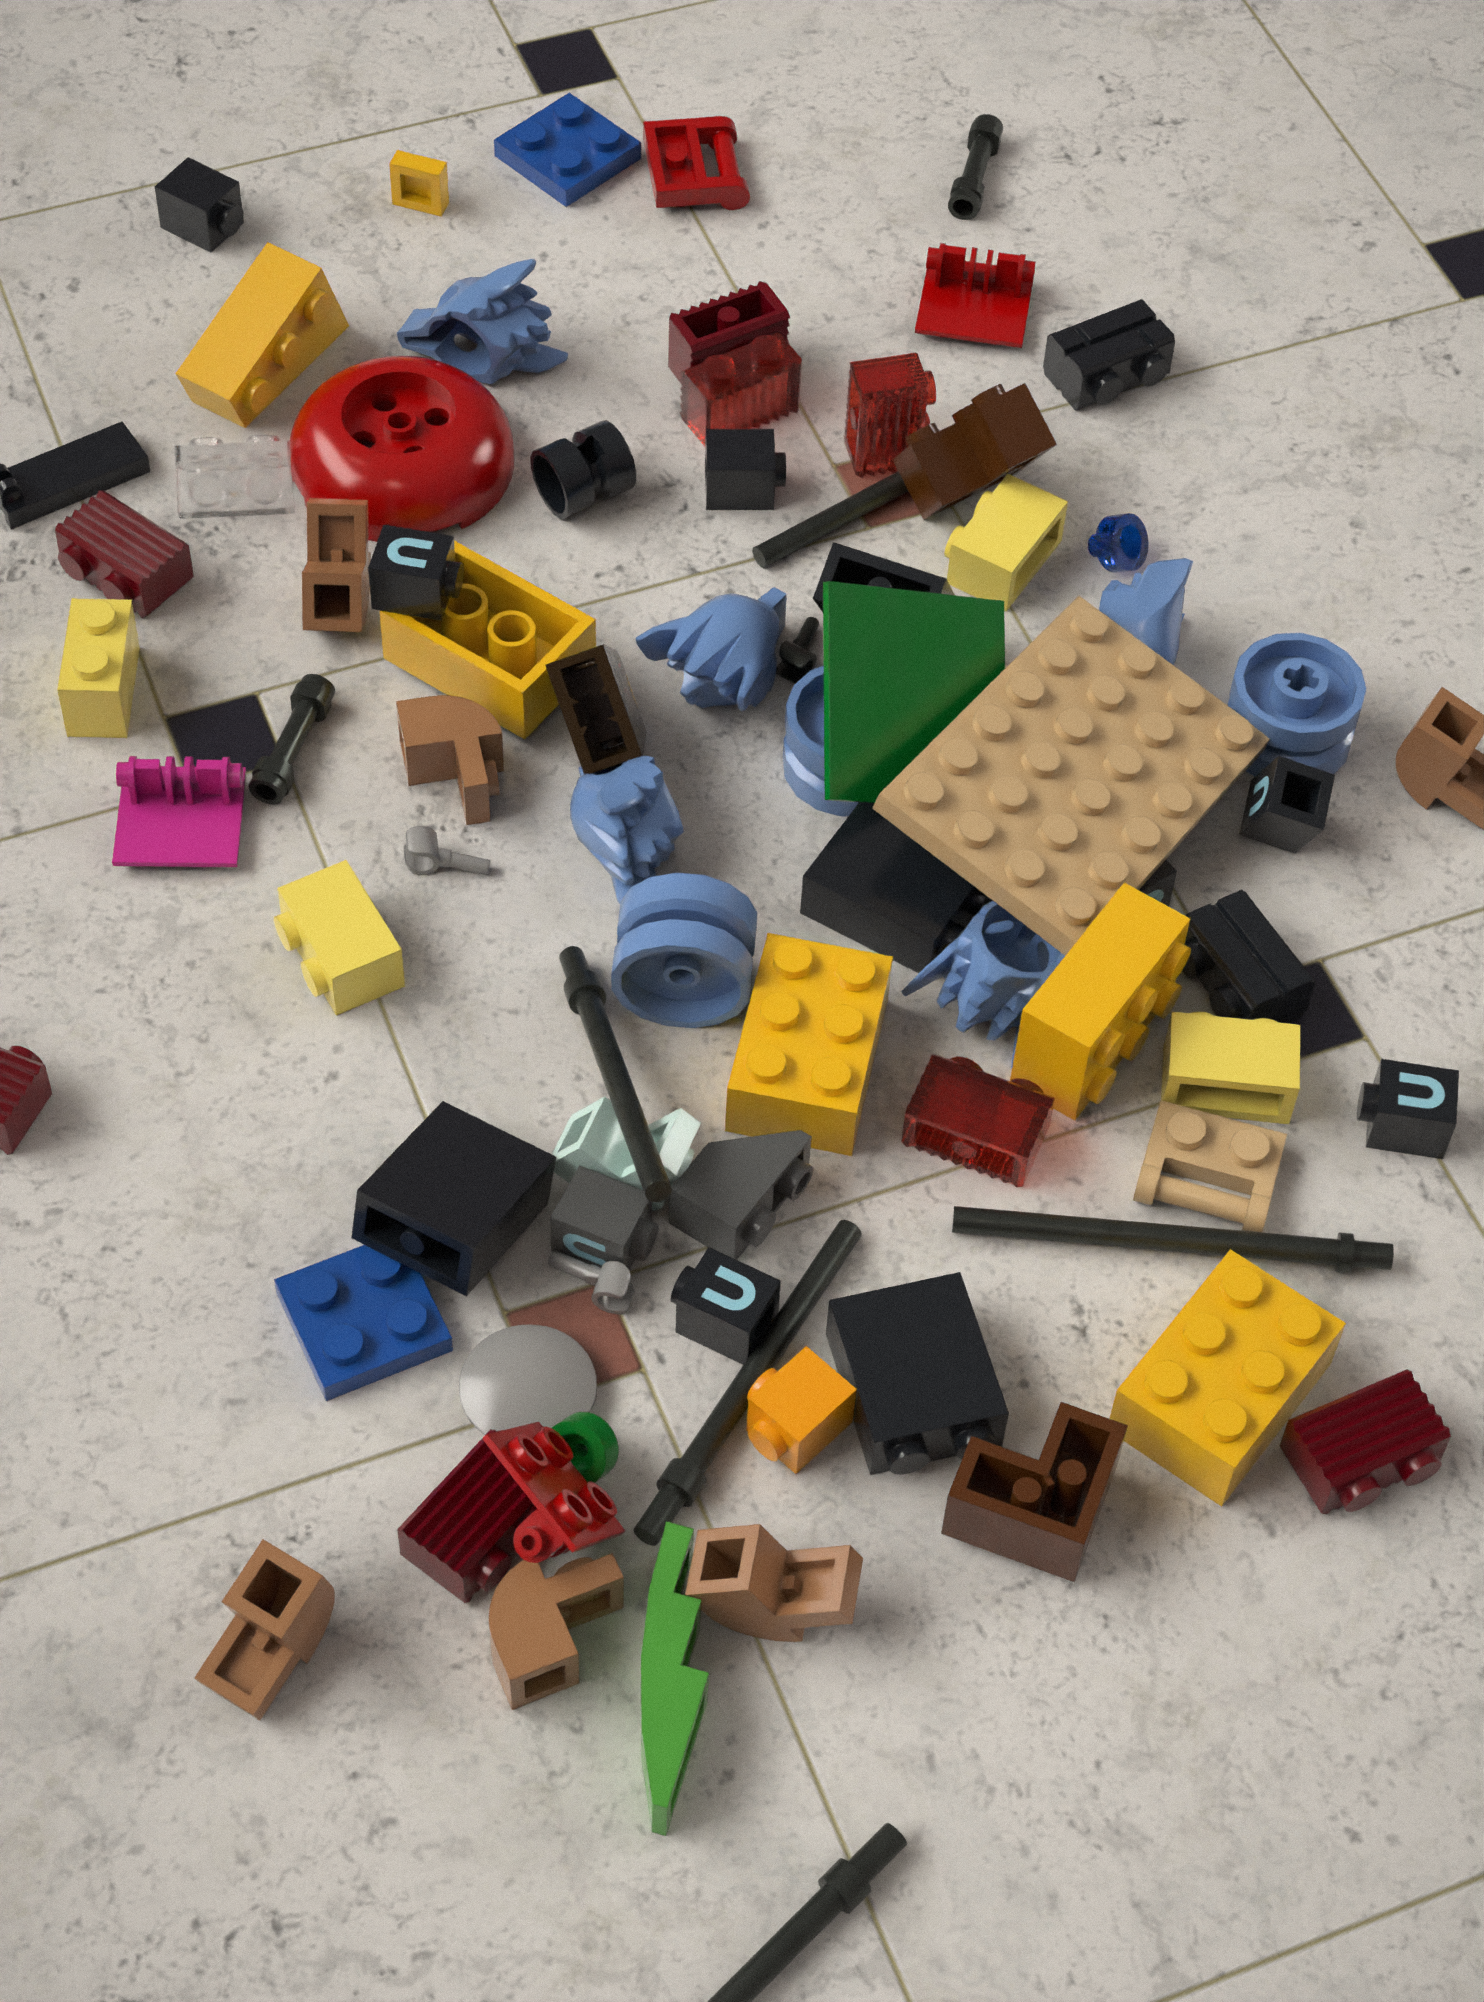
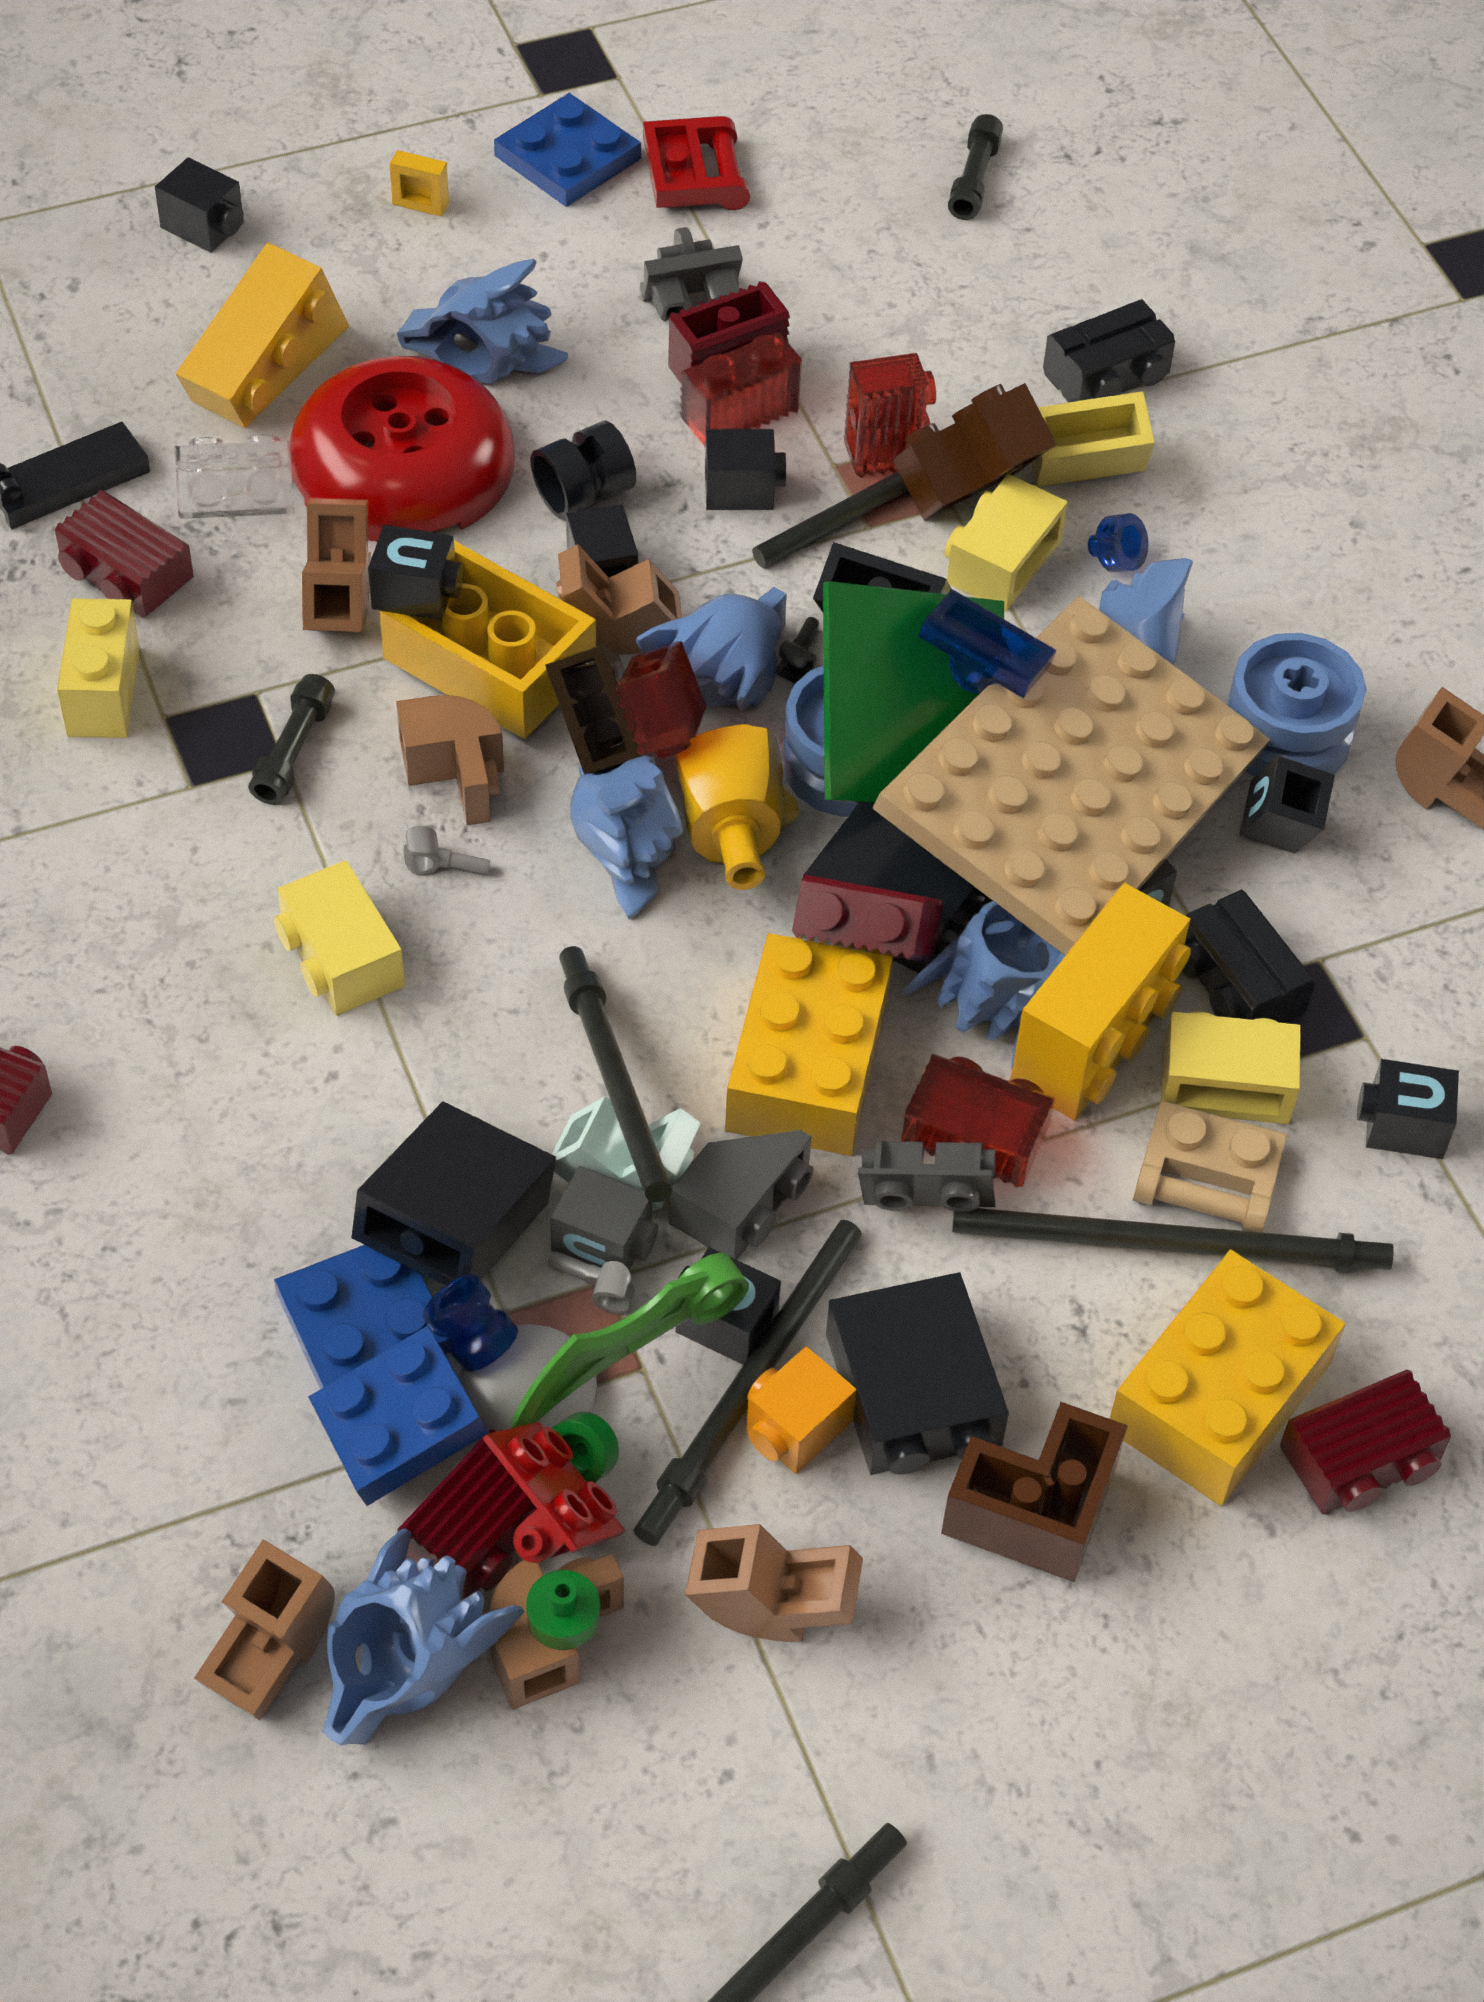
(179, 813): dark pink hinge -> none
(397, 1415): none -> blue plate
(411, 1639): none -> medium blue piece
(470, 1323): none -> clear blue wheel
(563, 1609): none -> green tile
(604, 537): none -> black brick
(620, 604): none -> medium nougat brick
(661, 700): none -> clear red brick
(670, 1689): bright green slope -> none
(684, 950): medium blue wheel -> none
(689, 269): none -> dark grey hips
(701, 1293): none -> bright green piece
(735, 799): none -> yellow piece
(867, 918): none -> dark red brick
(898, 1179): none -> dark grey hinge
(975, 298): red hinge -> none
(985, 647): none -> clear blue tile
(1095, 439): none -> light yellow piece

